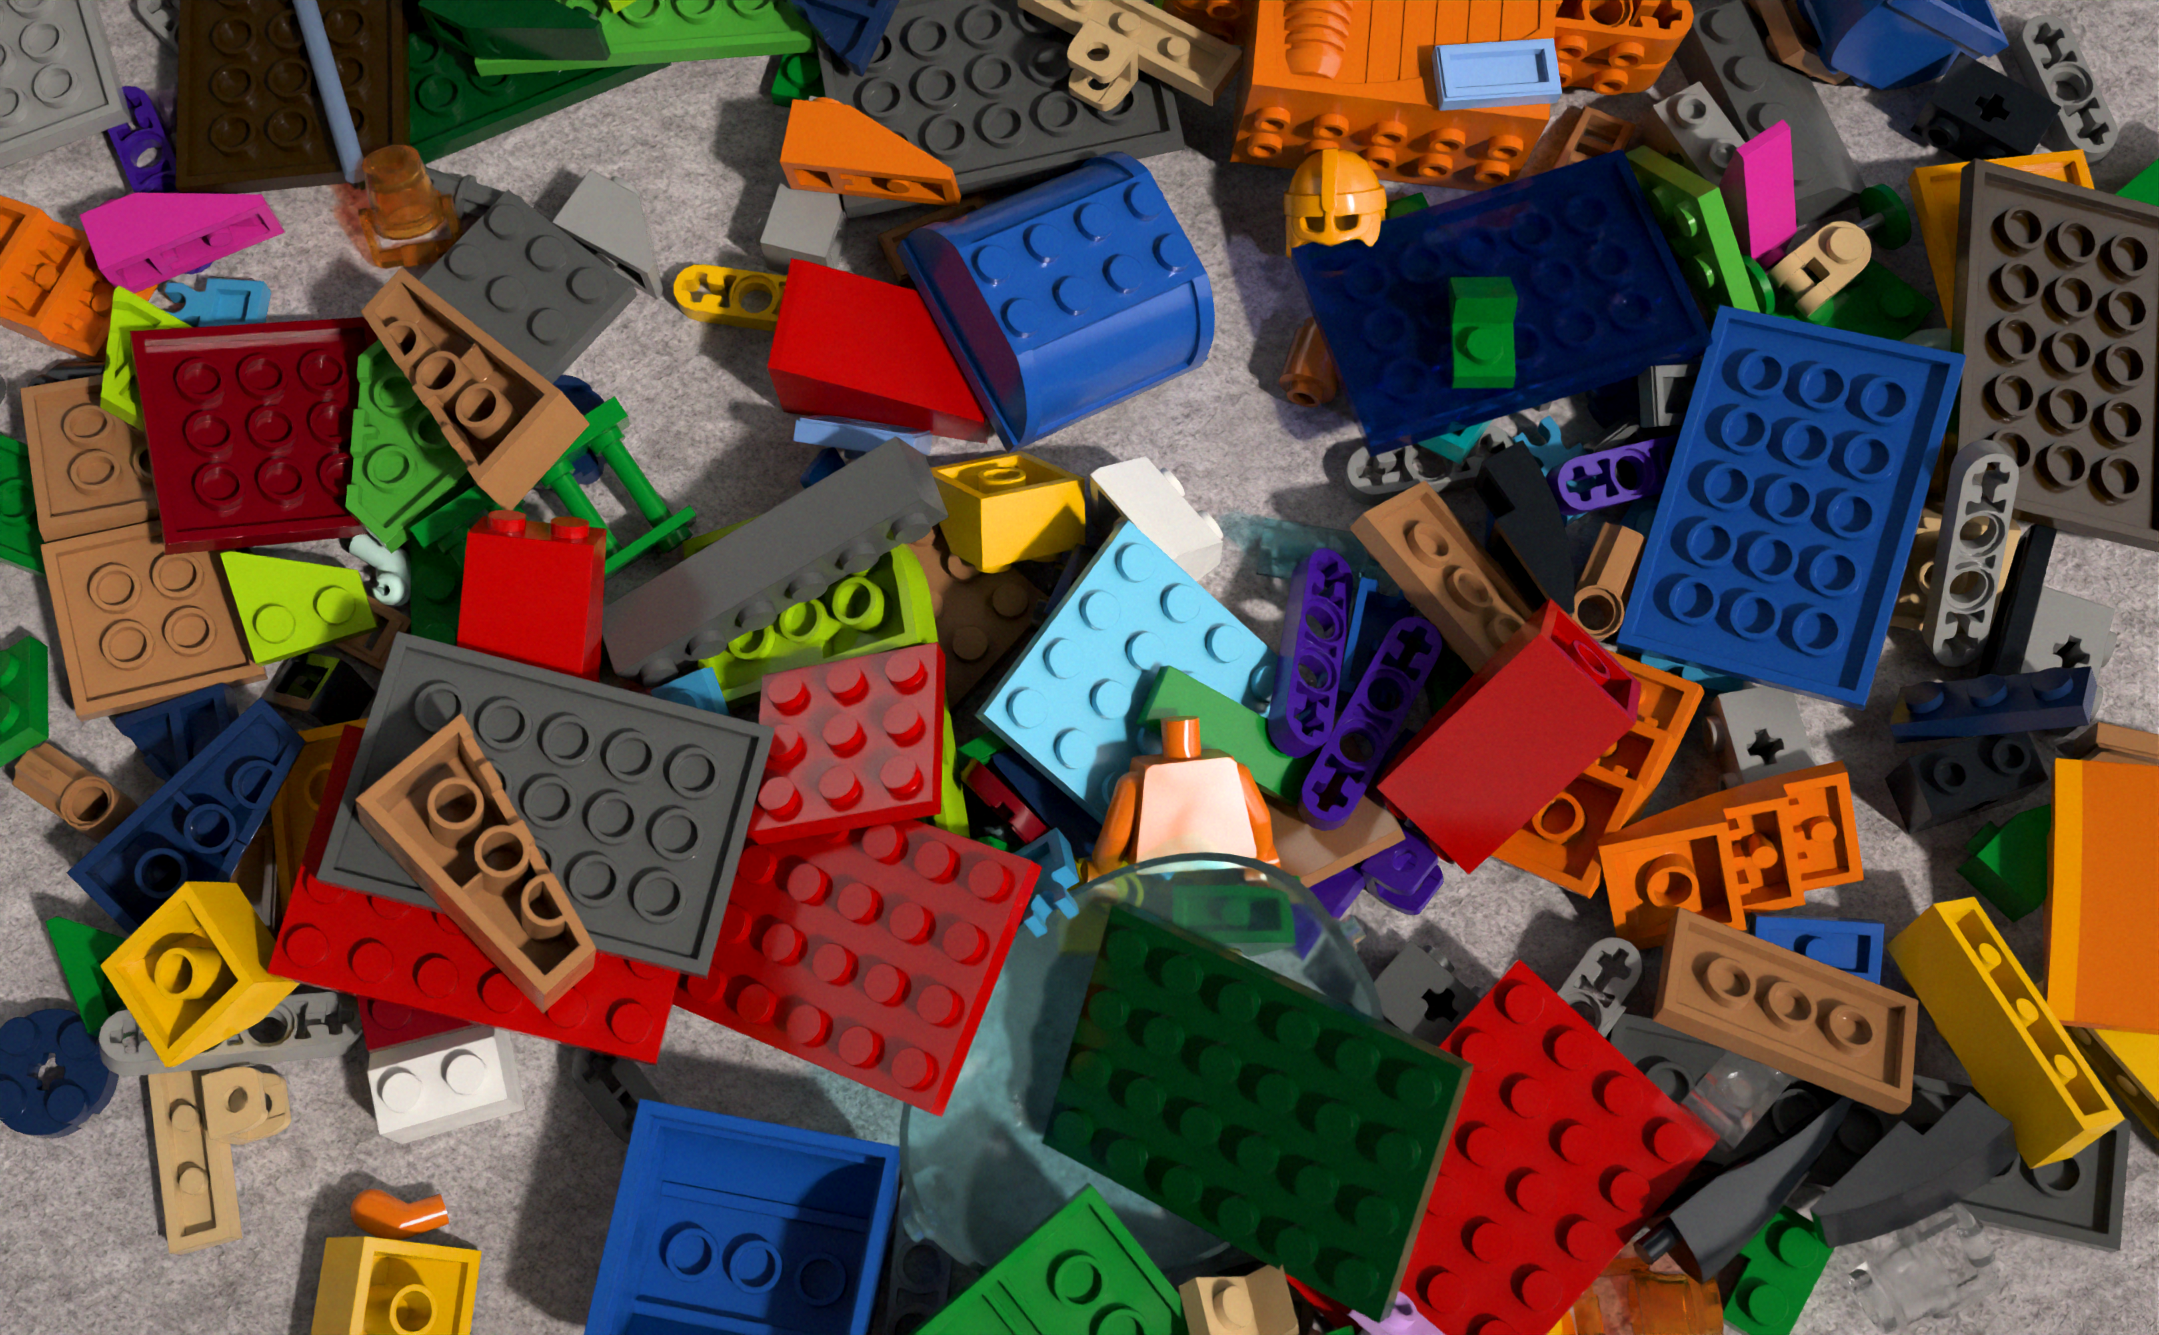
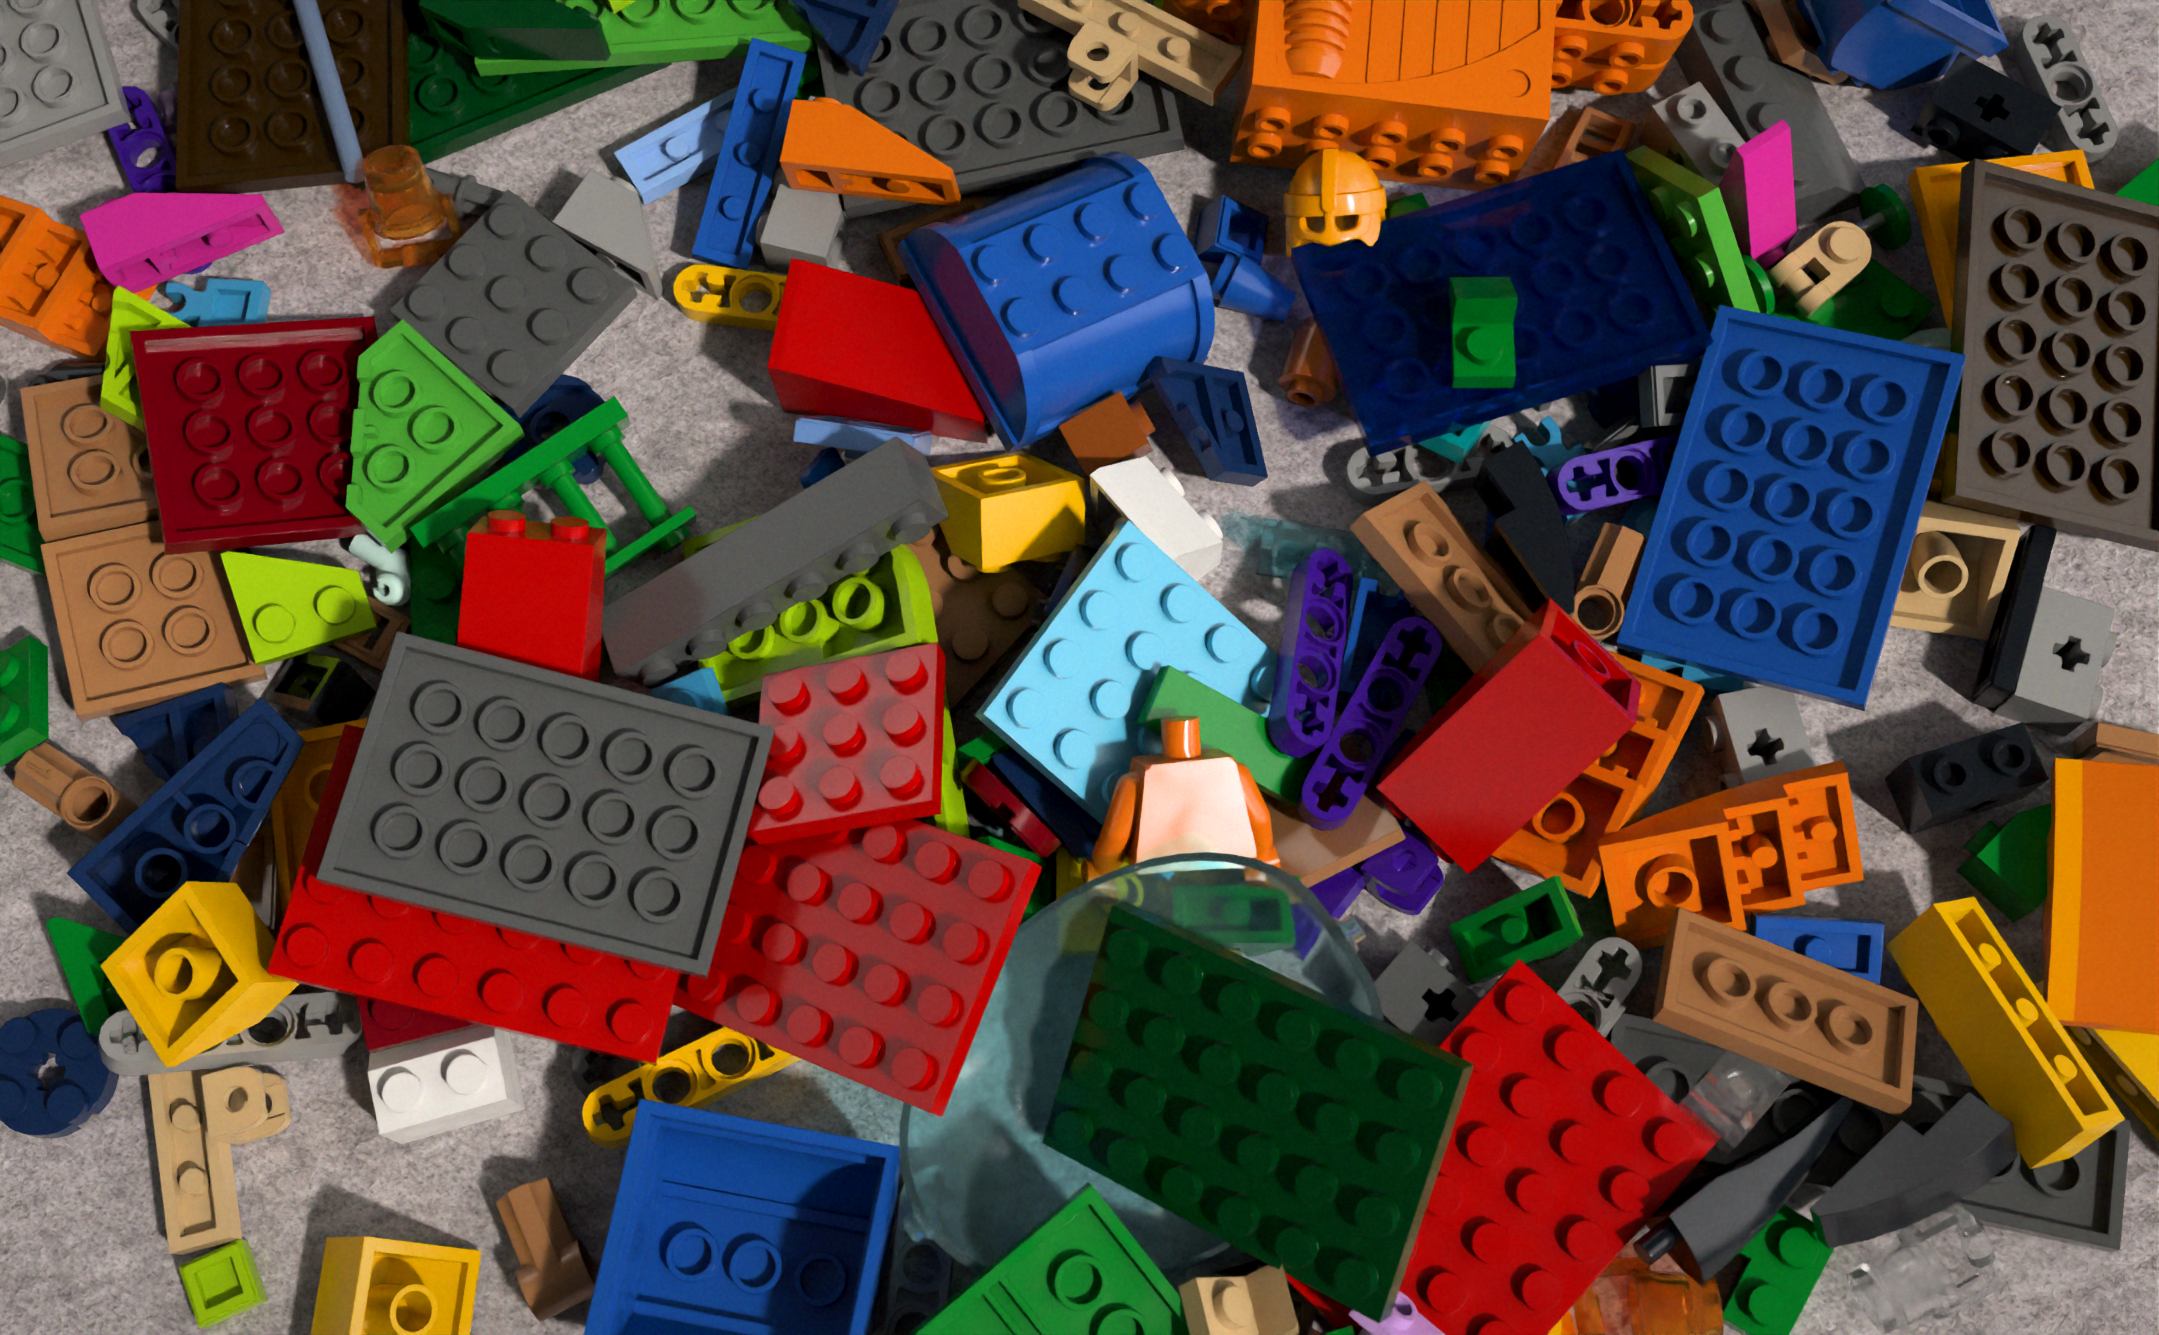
(223, 1283): none -> lime tile
(395, 1219): orange arm -> none
(473, 855): medium nougat wedge -> none
(485, 398): medium nougat wedge -> none
(554, 1265): none -> medium nougat piece
(678, 149): none -> light blue plate
(692, 1062): none -> yellow beam
(748, 155): none -> blue plate
(1057, 875): dark azure plate -> none
(1108, 433): none -> dark orange brick
(1214, 417): none -> dark blue wing
(1232, 229): none -> blue slope
(1251, 289): none -> blue cone
(1496, 74): light blue tile -> none
(1522, 927): none -> green slope
(1980, 554): light grey beam -> none
(1994, 705): dark blue plate -> none

